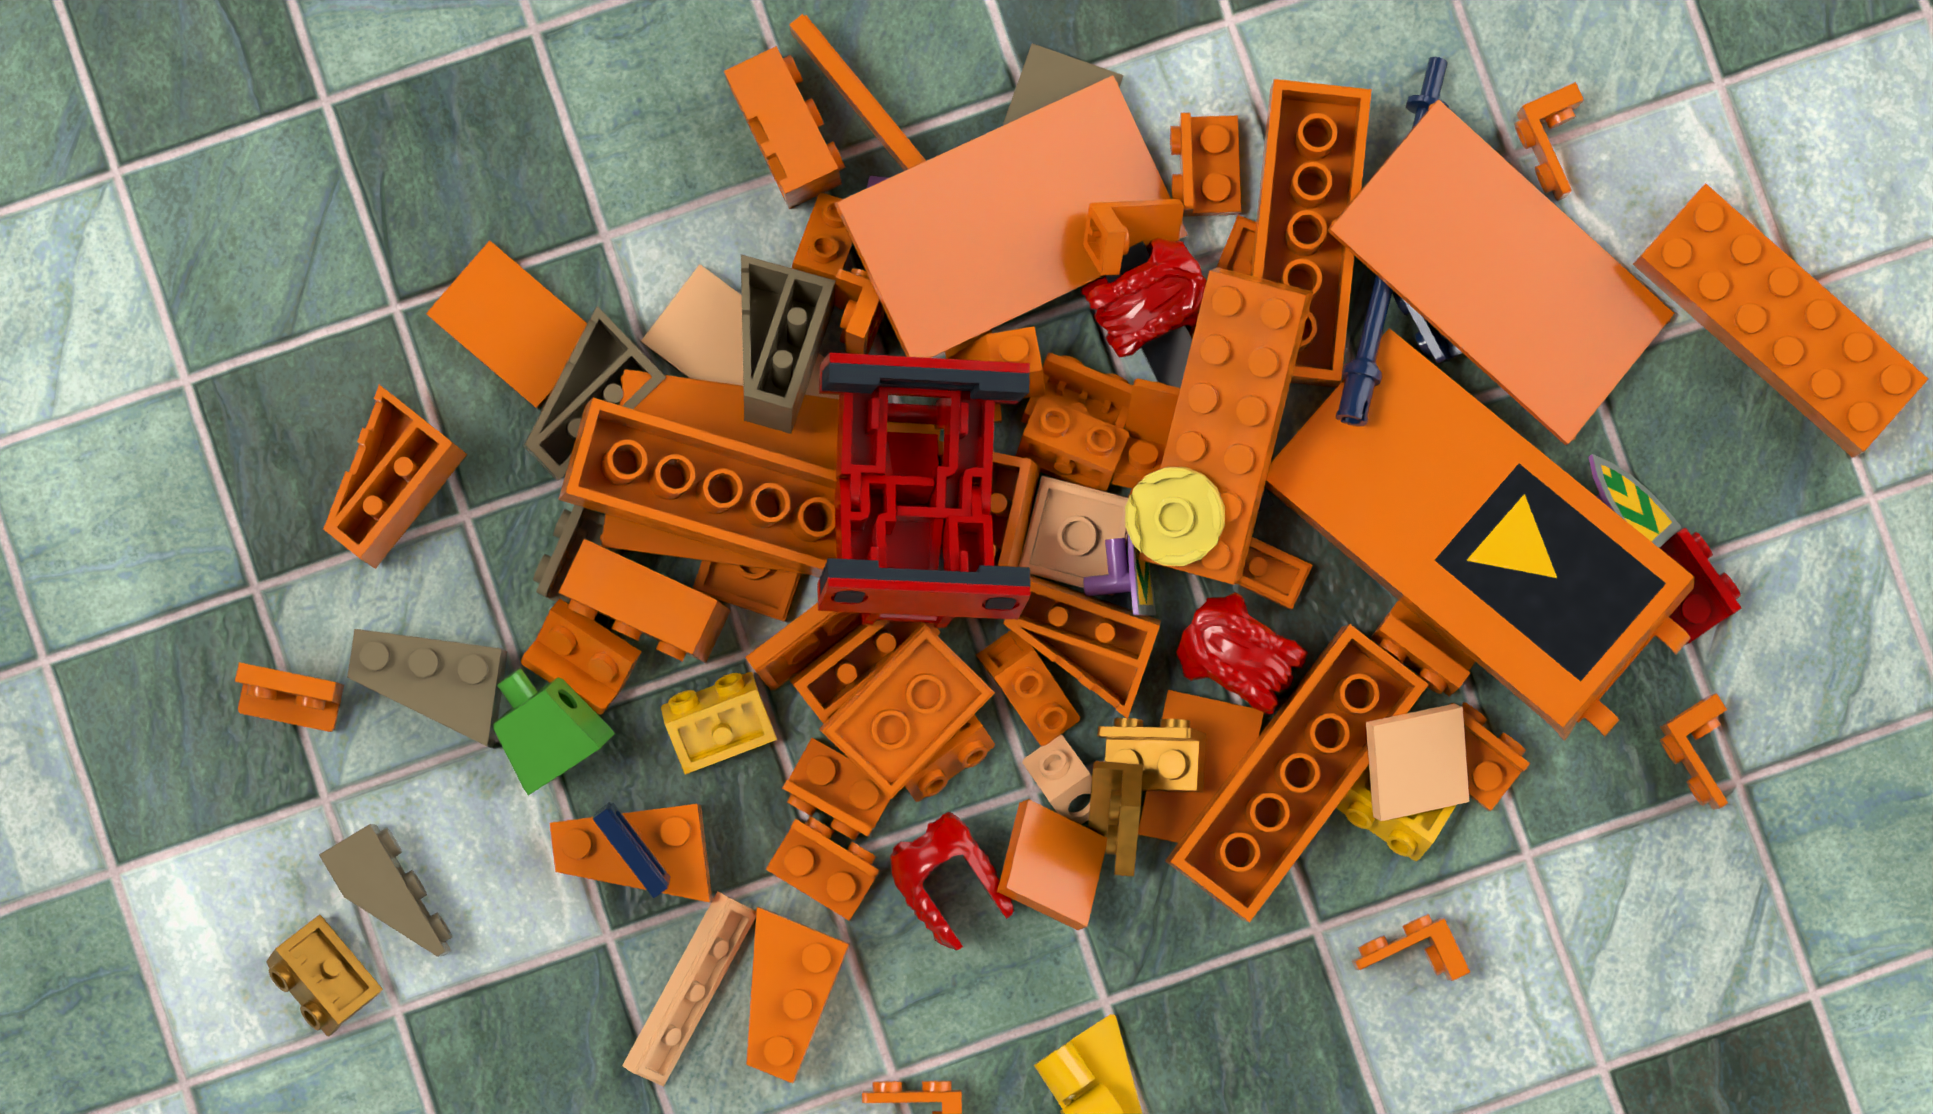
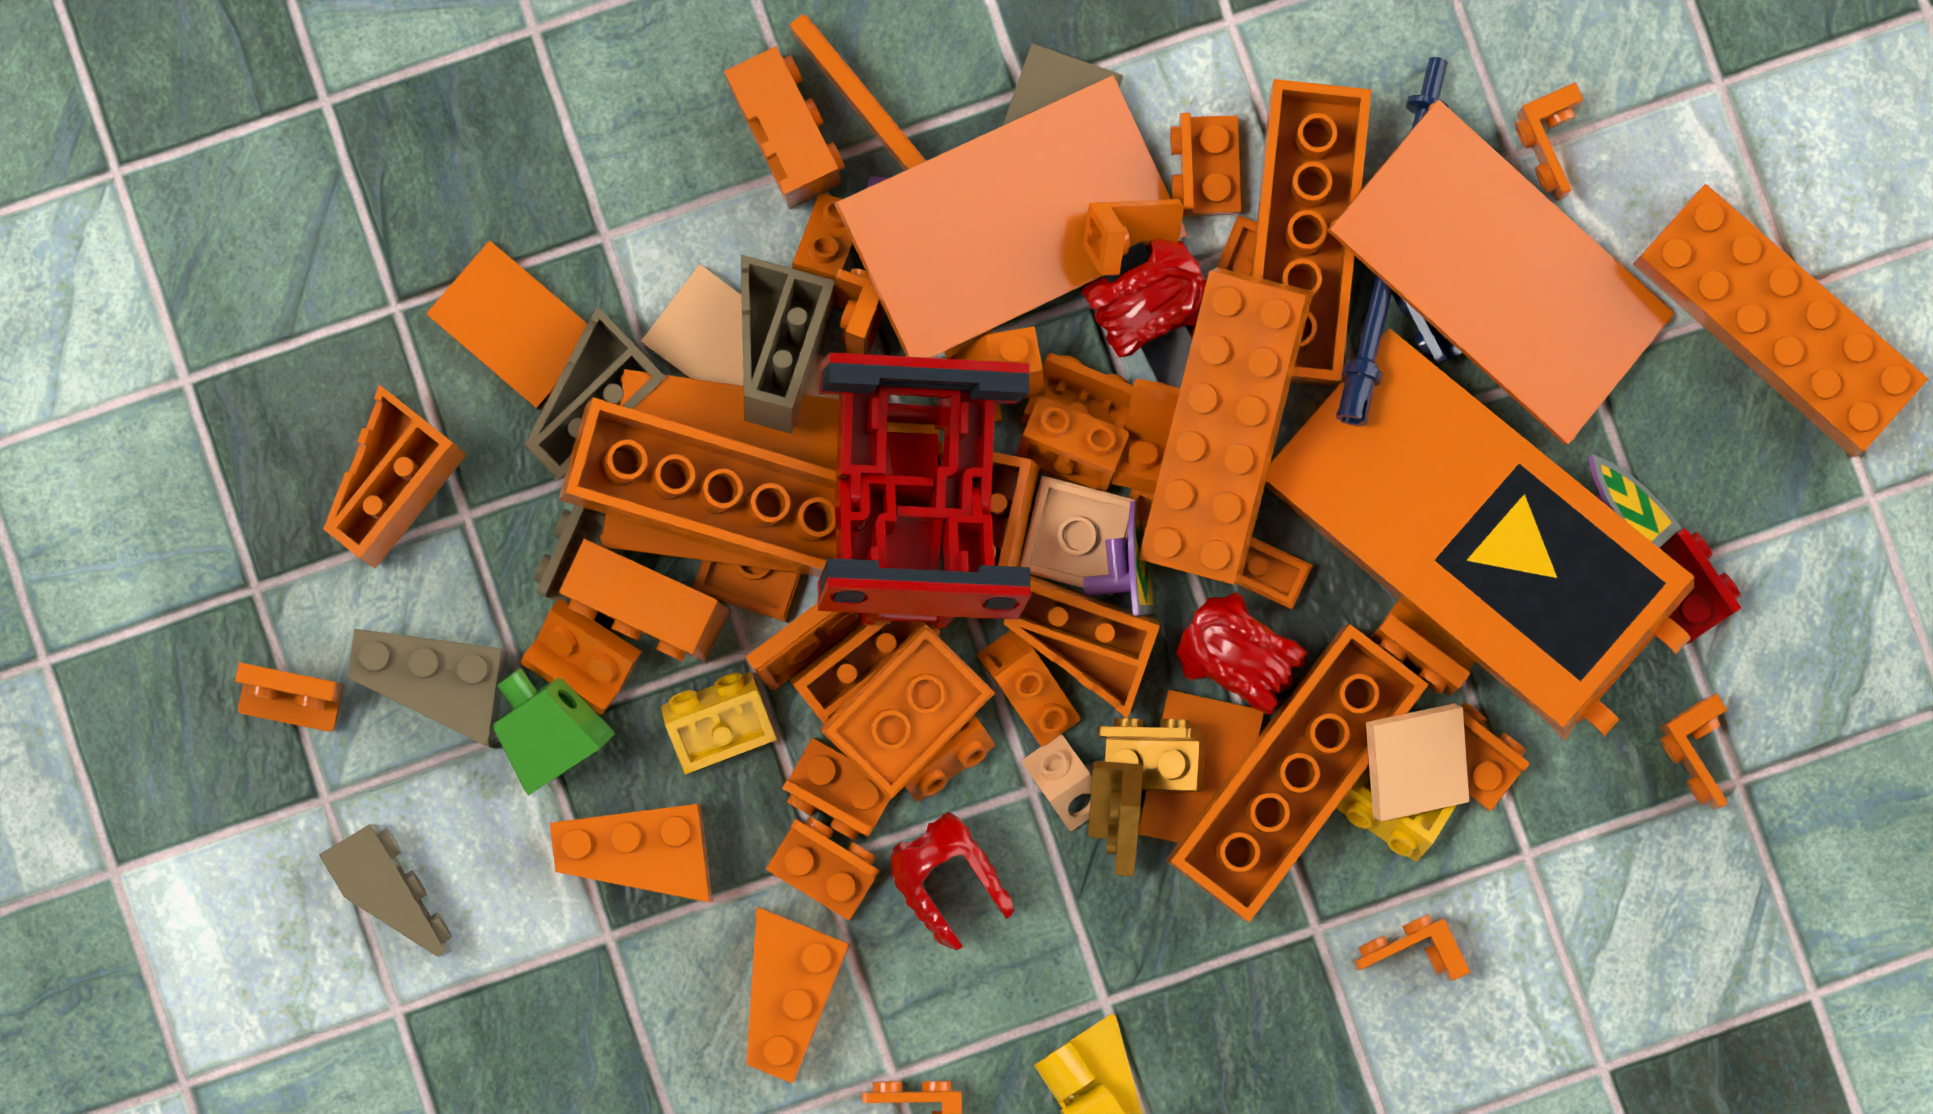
(322, 976): pearl gold bracket -> none
(632, 849): dark blue tile -> none
(690, 989): light nougat tile -> none
(1052, 864): orange tile -> none
(1175, 516): light yellow tile -> none

